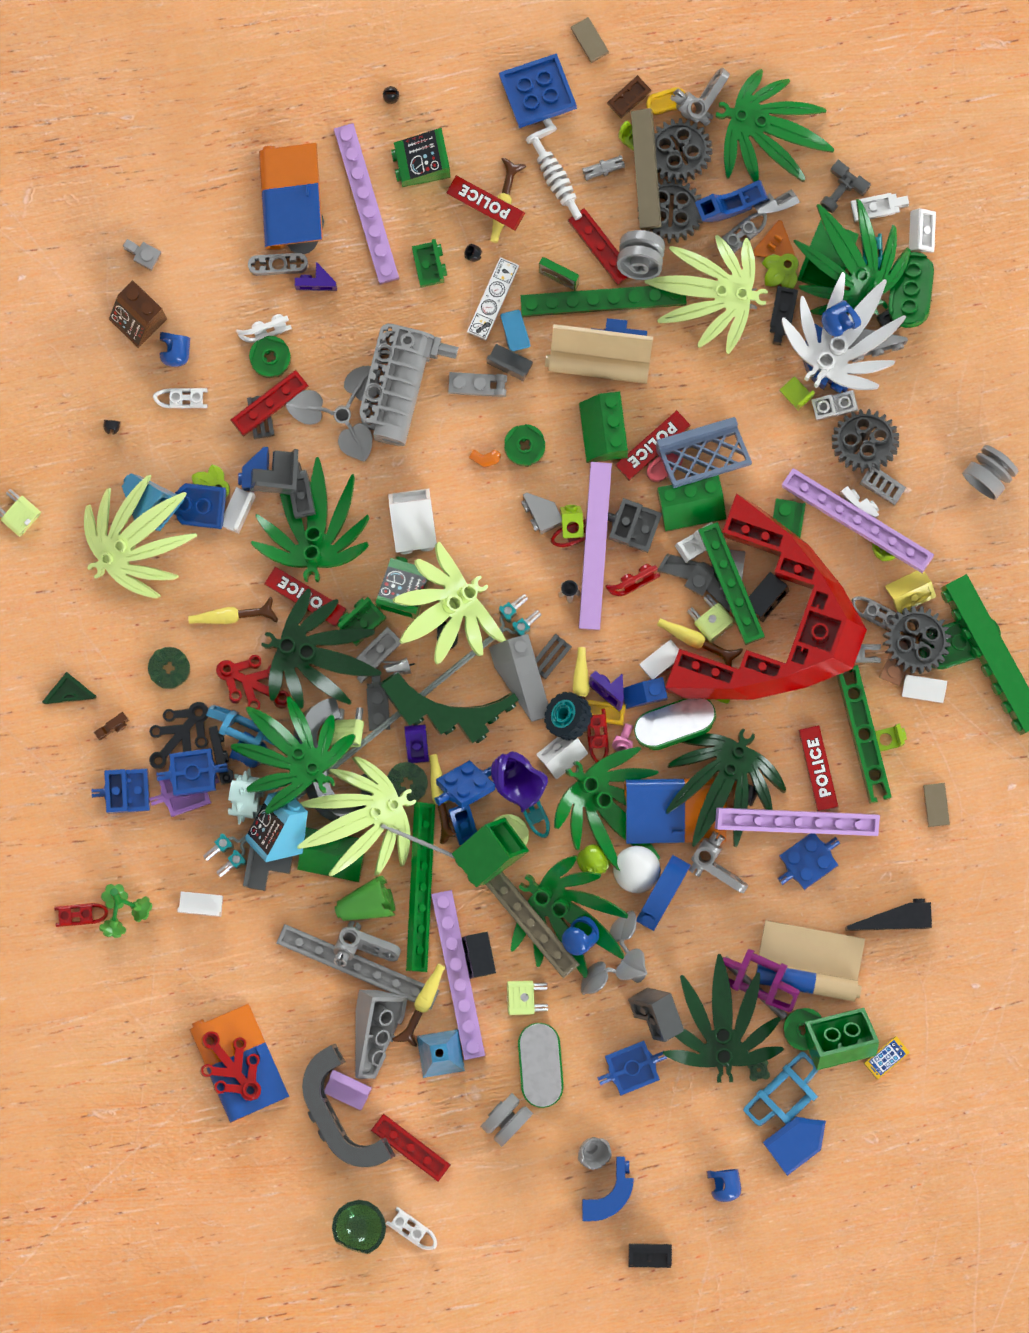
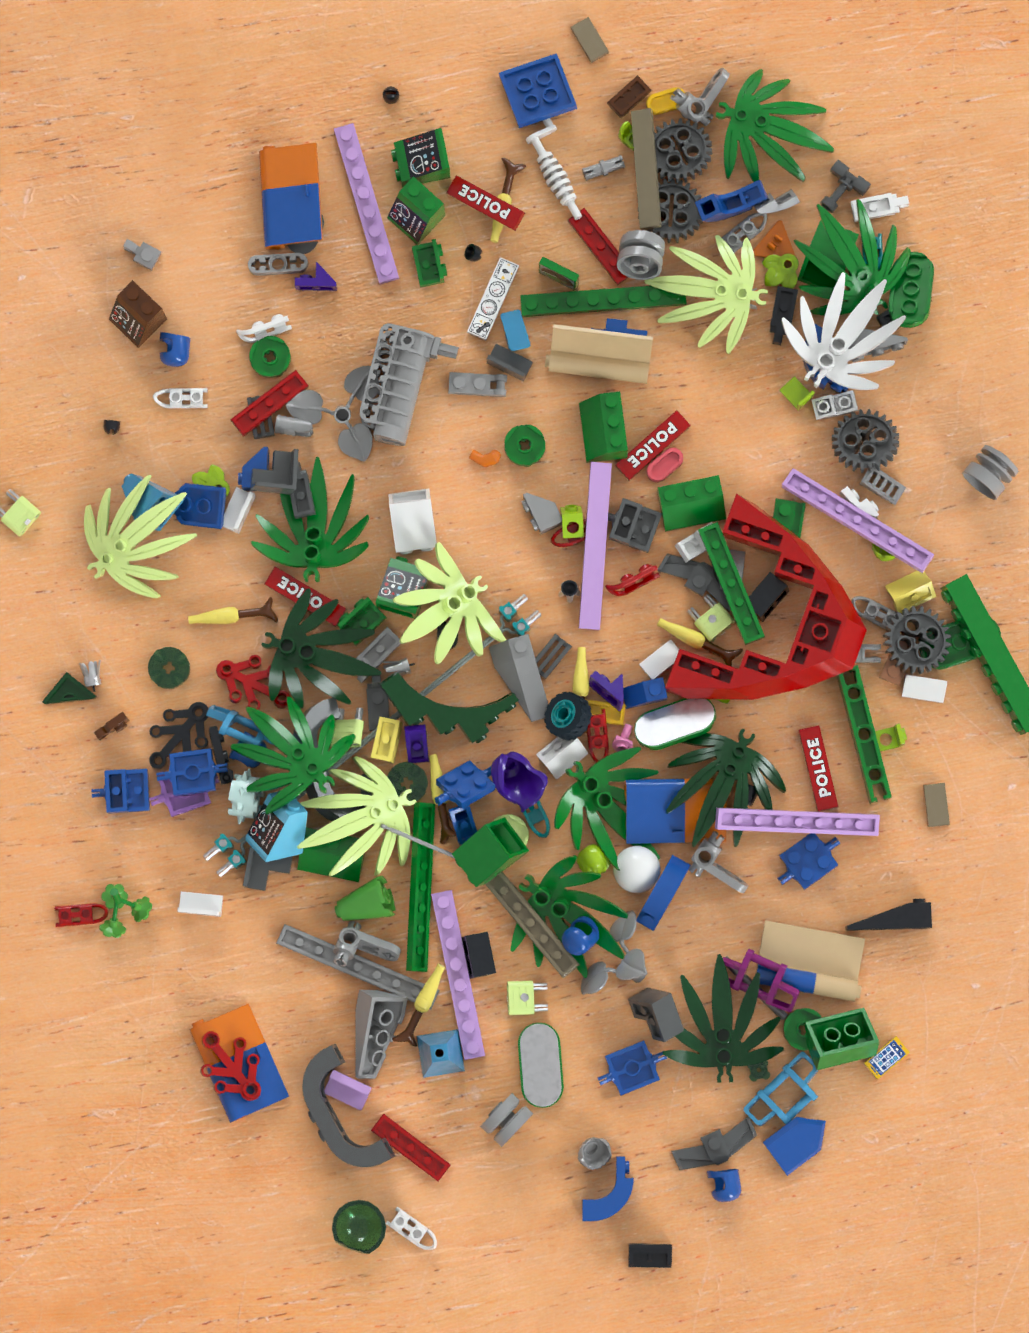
(92, 677): none -> flat silver piece
(293, 426): none -> light grey hinge
(387, 739): none -> light yellow panel
(416, 211): none -> green slope
(698, 437): sand blue fence -> none
(715, 1147): none -> dark grey plate
(837, 321): blue helmet -> none
(922, 230): white slope -> none

